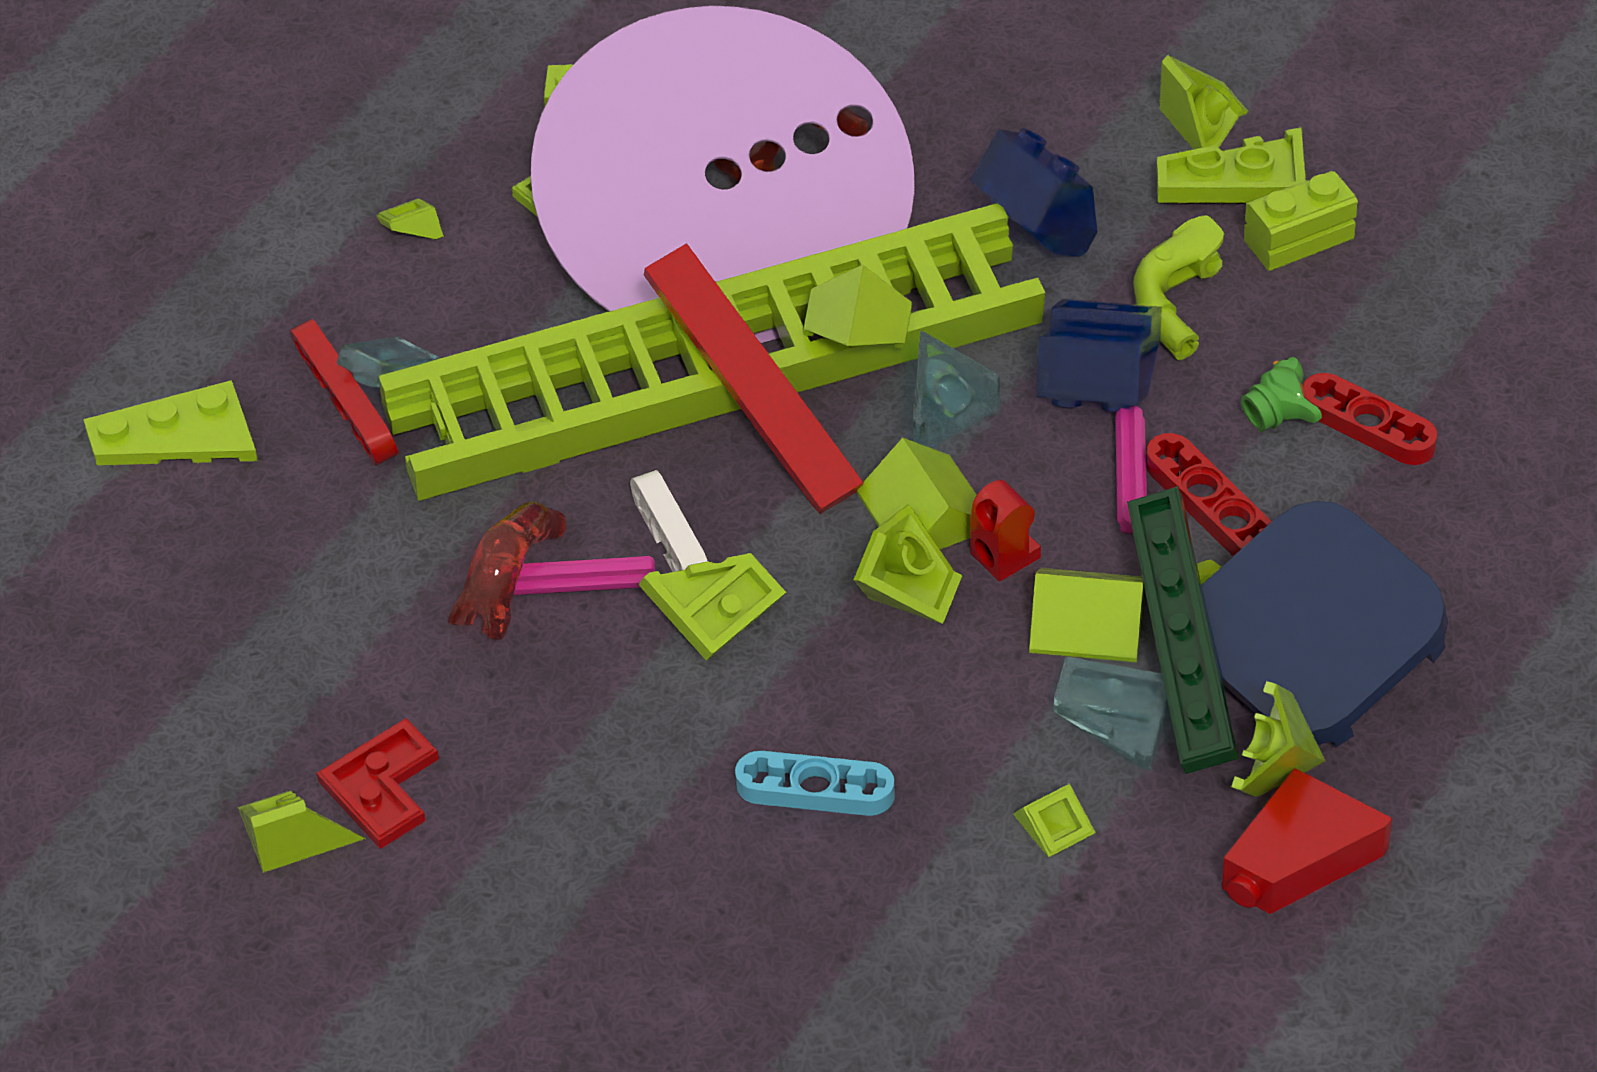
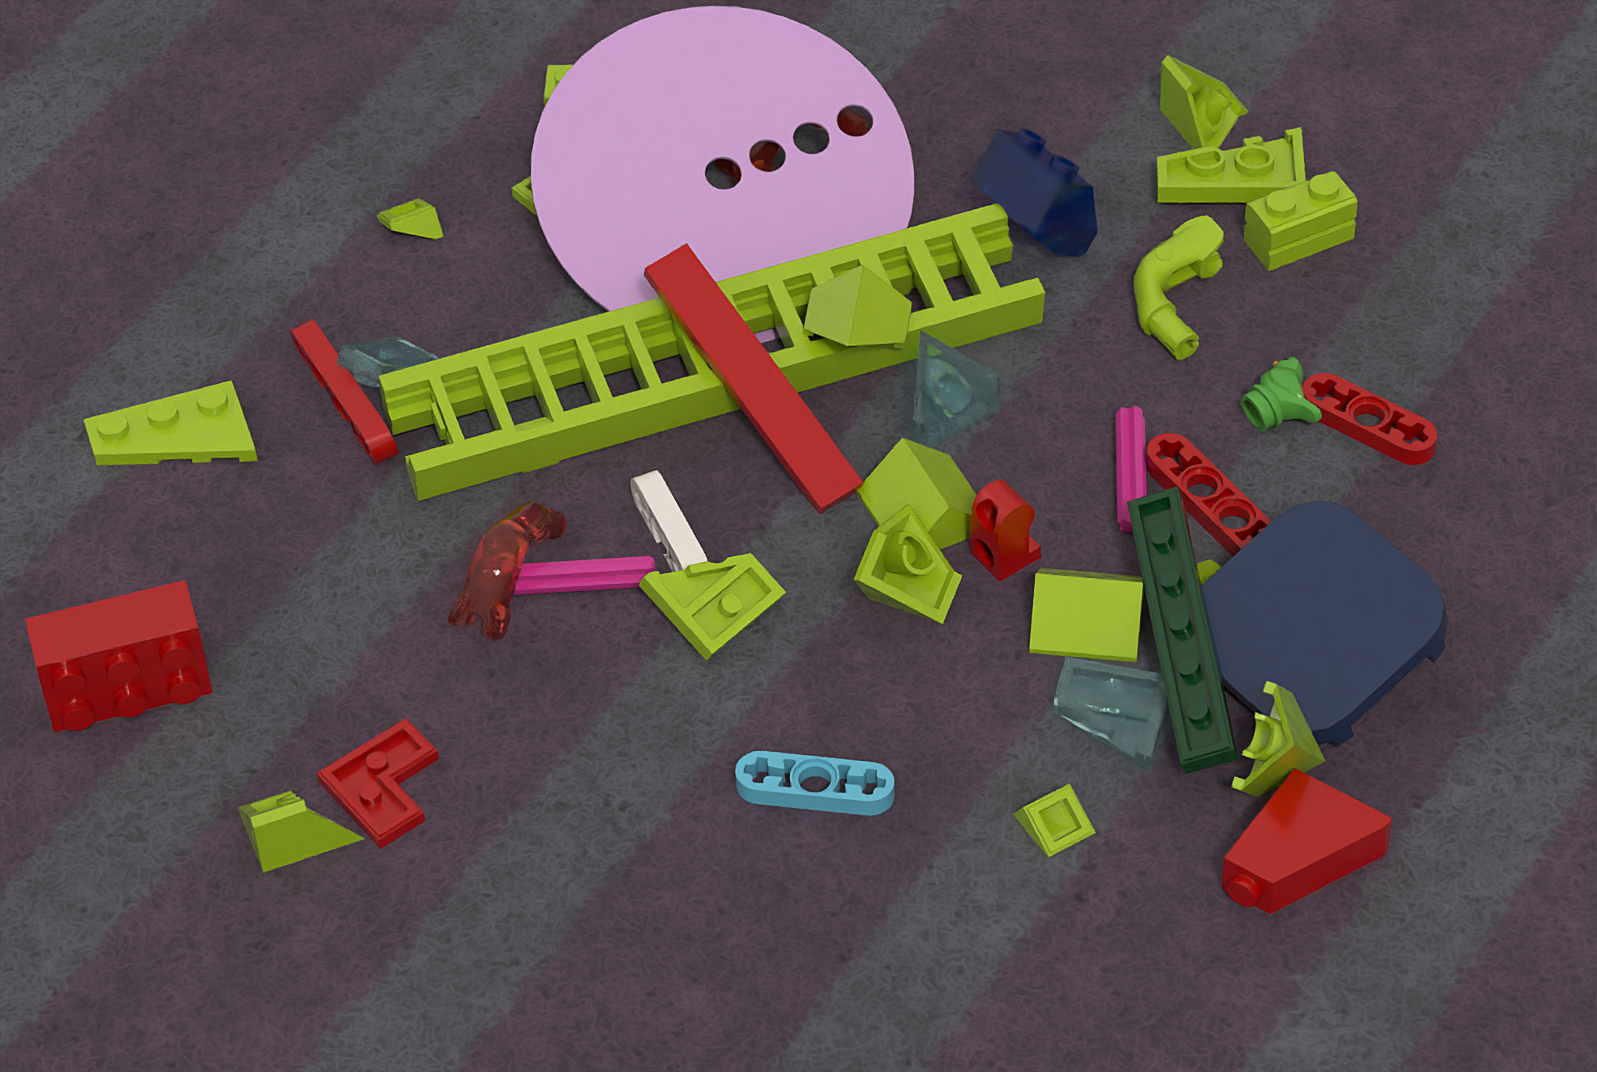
(119, 656): none -> red brick
(1098, 353): clear blue piece -> none

